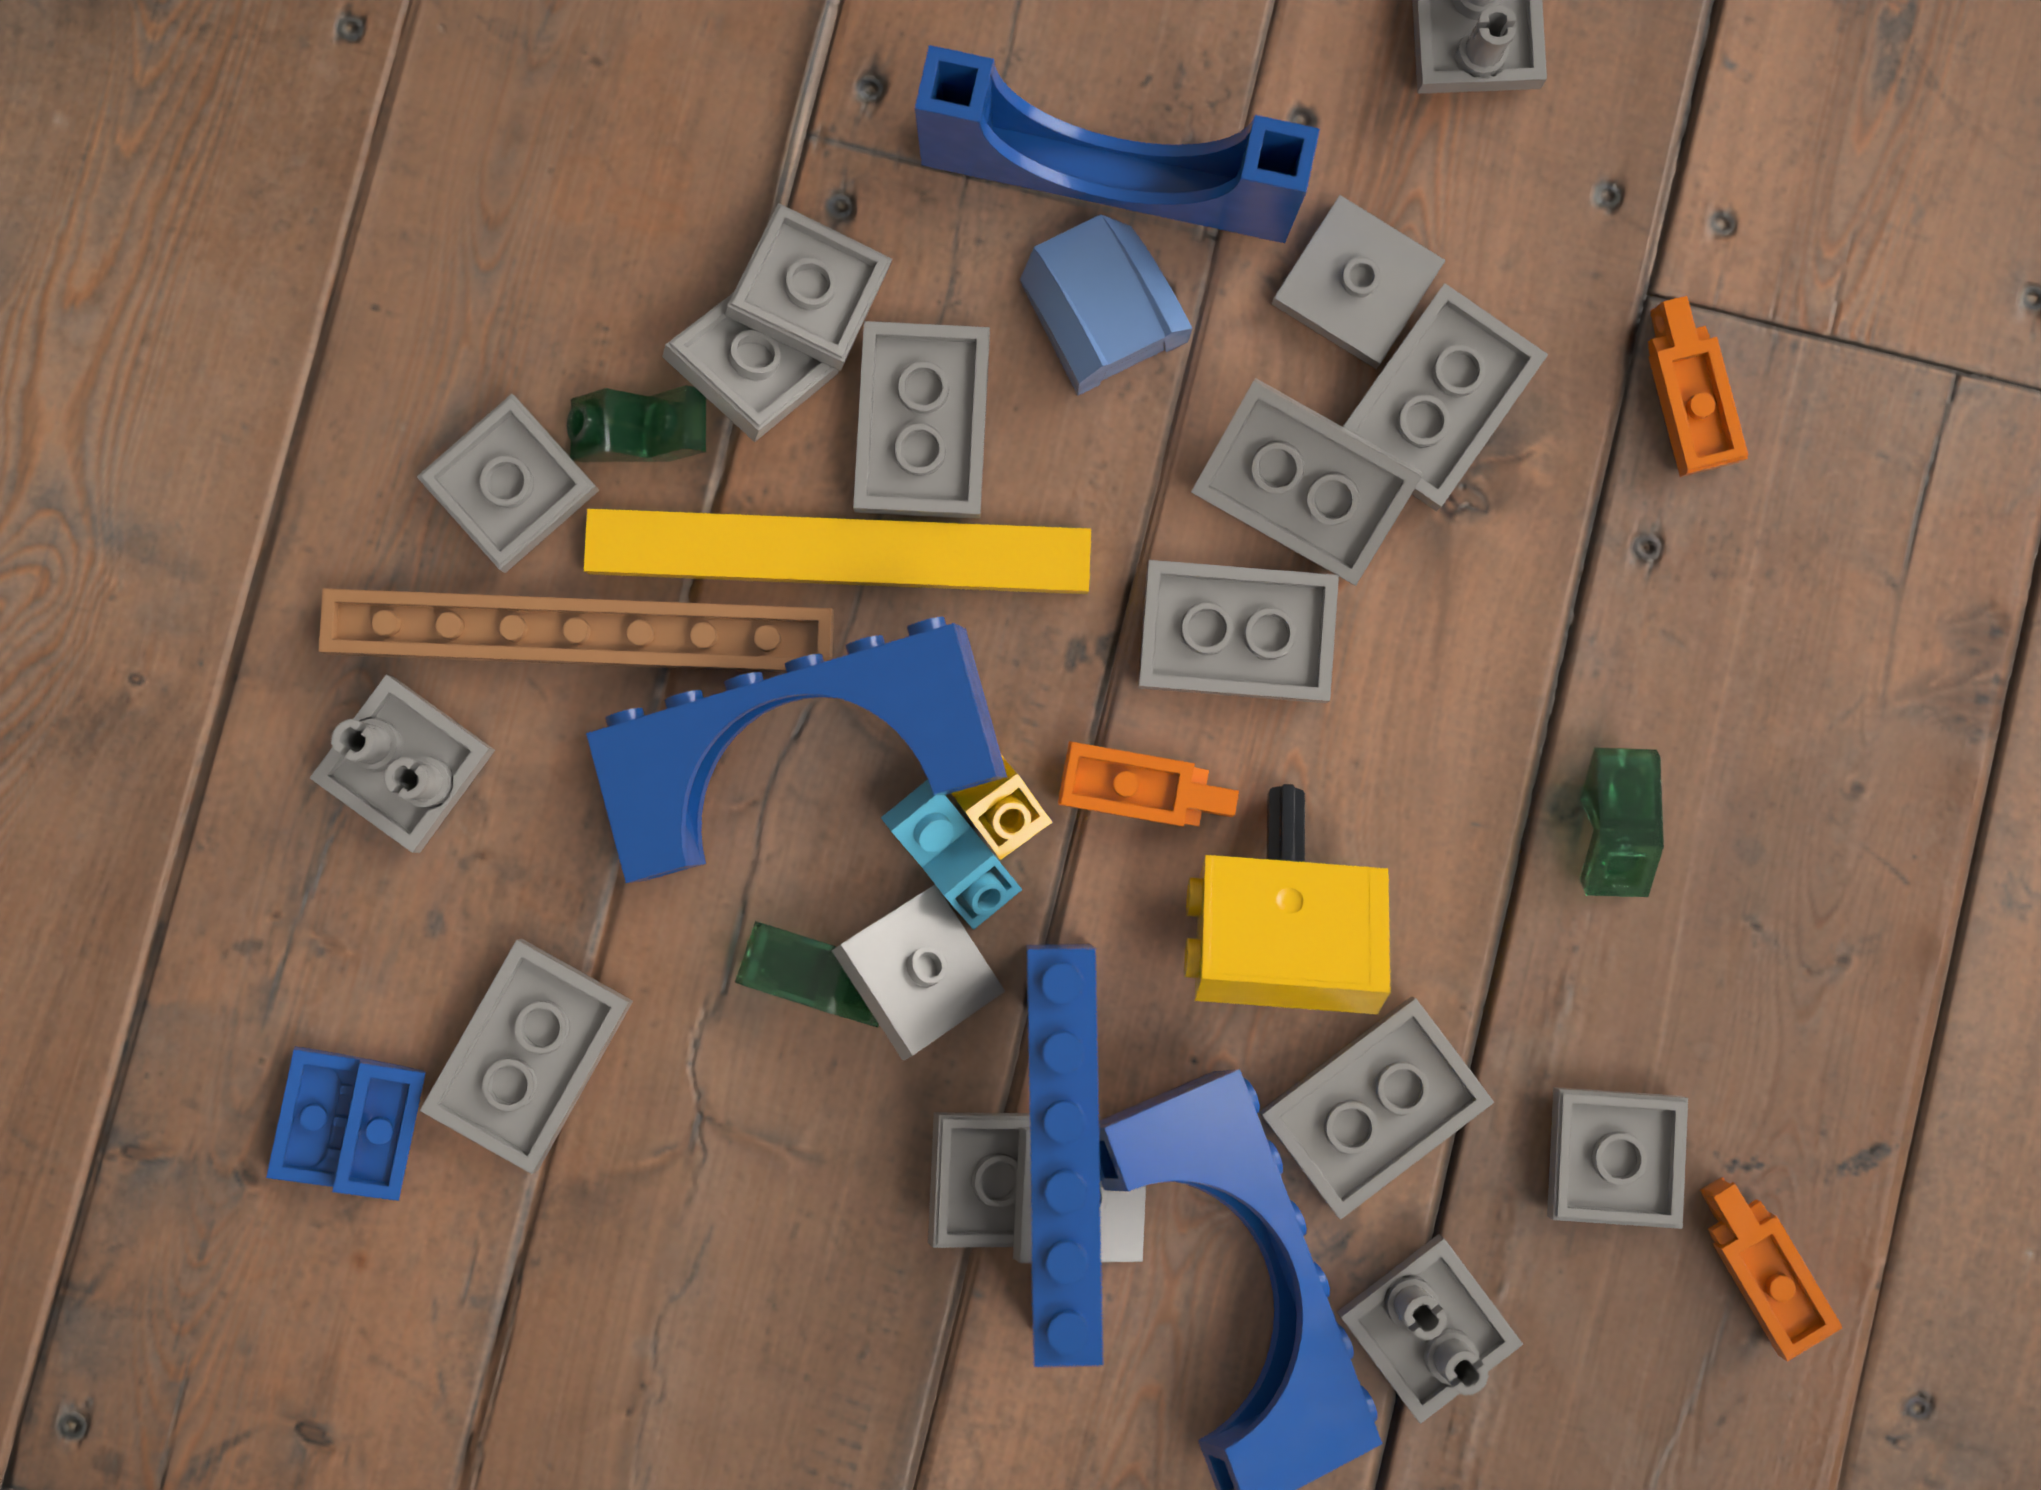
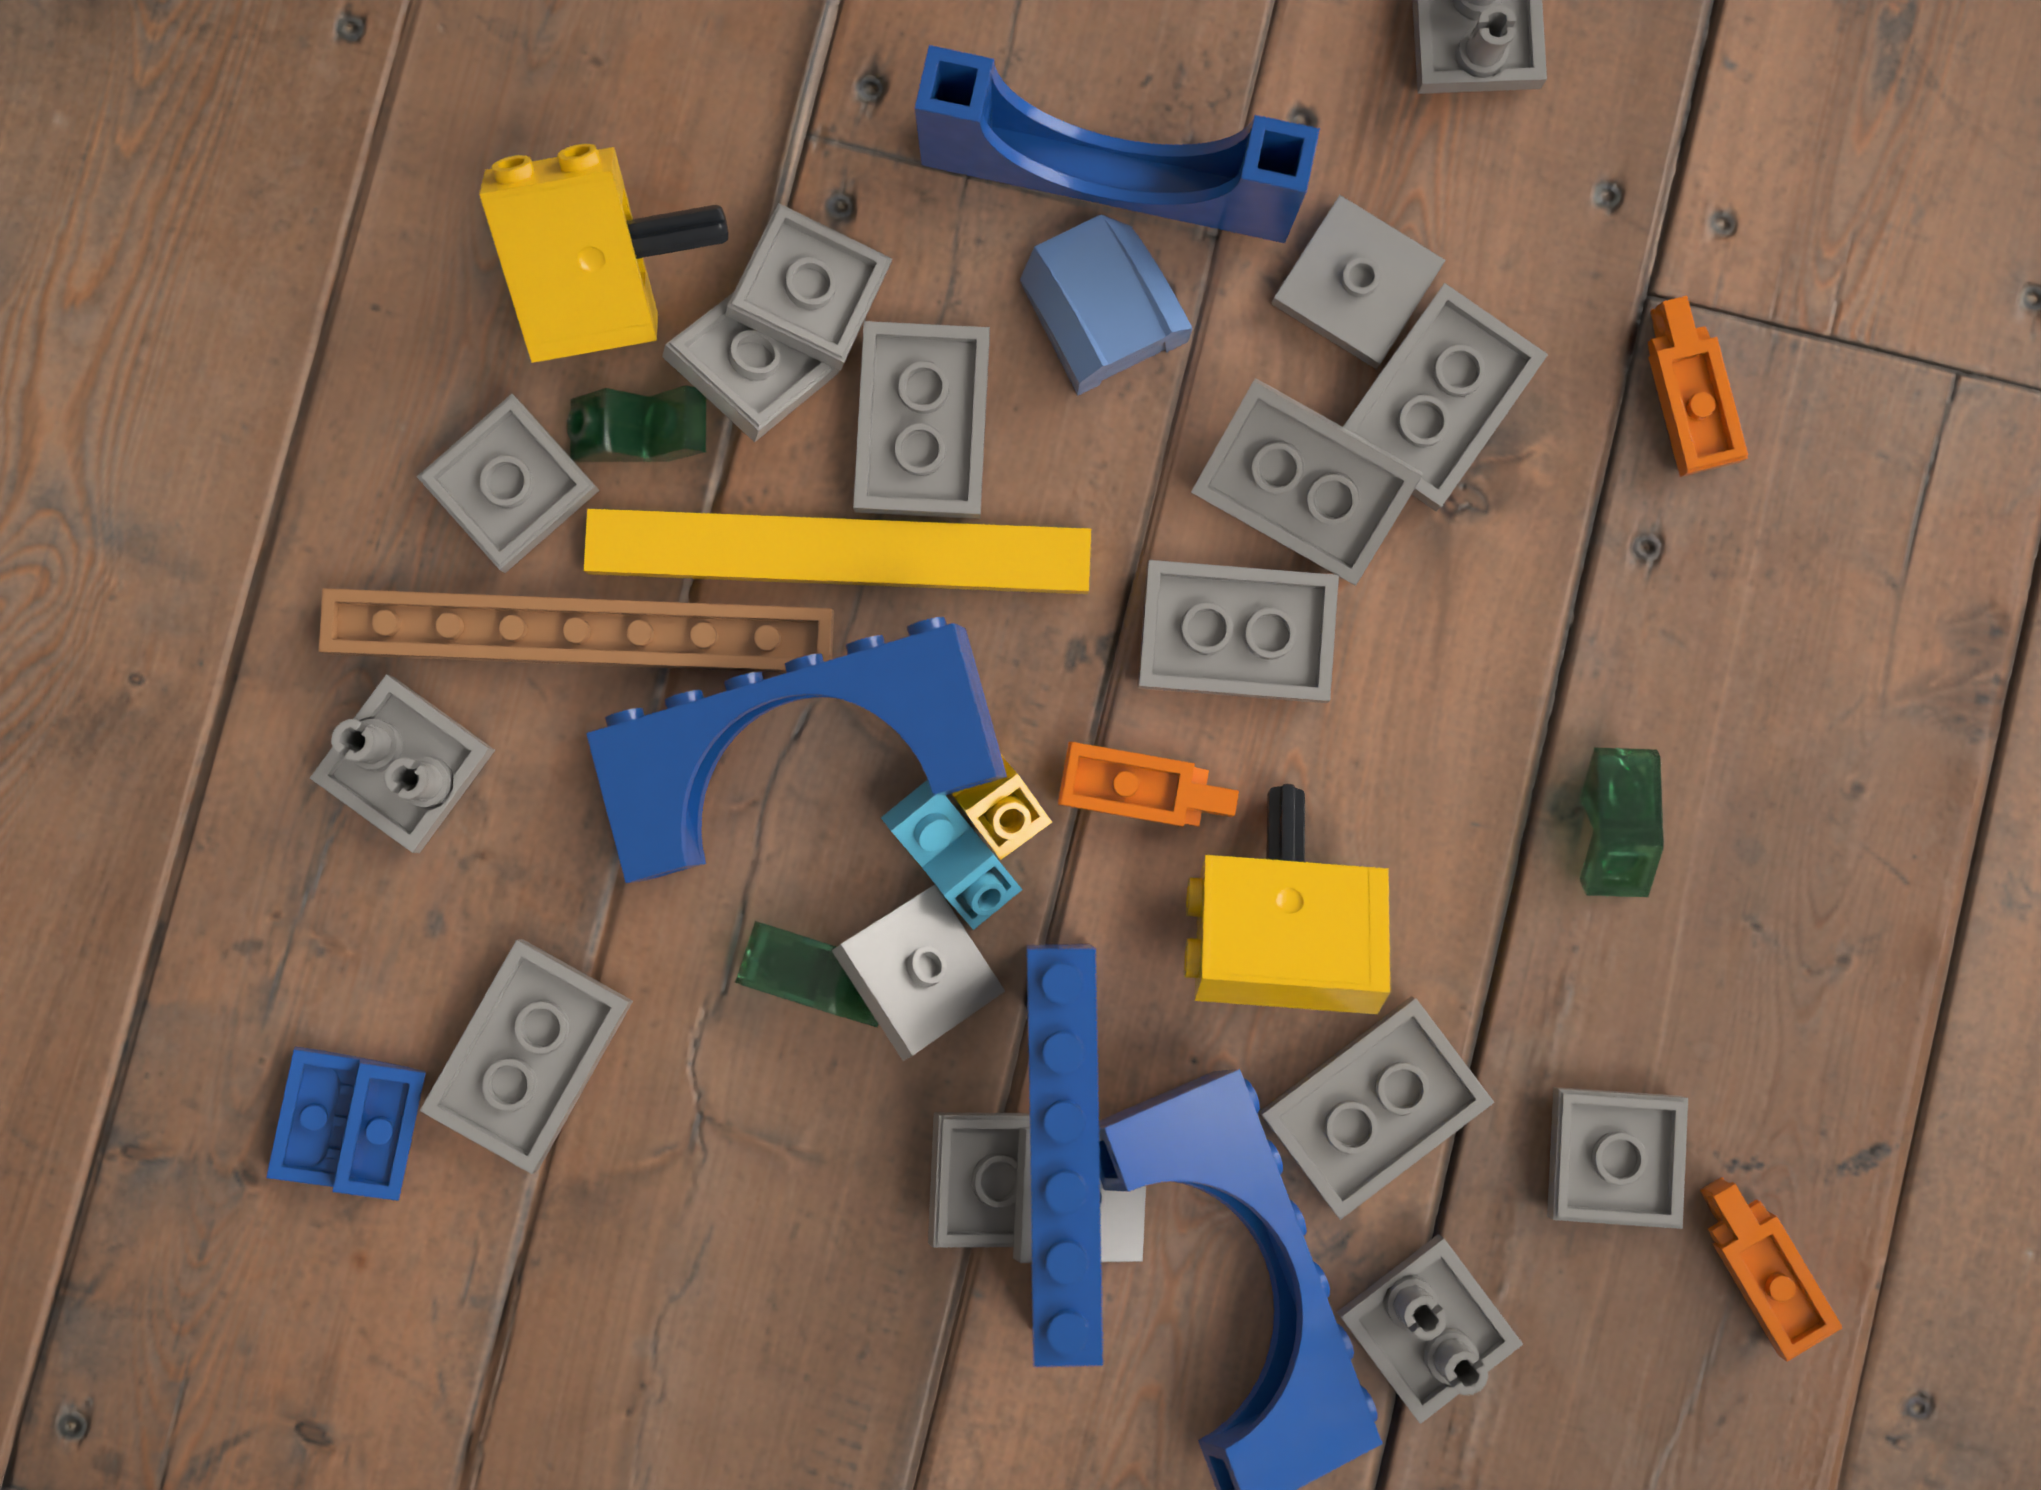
(579, 253): none -> yellow piece

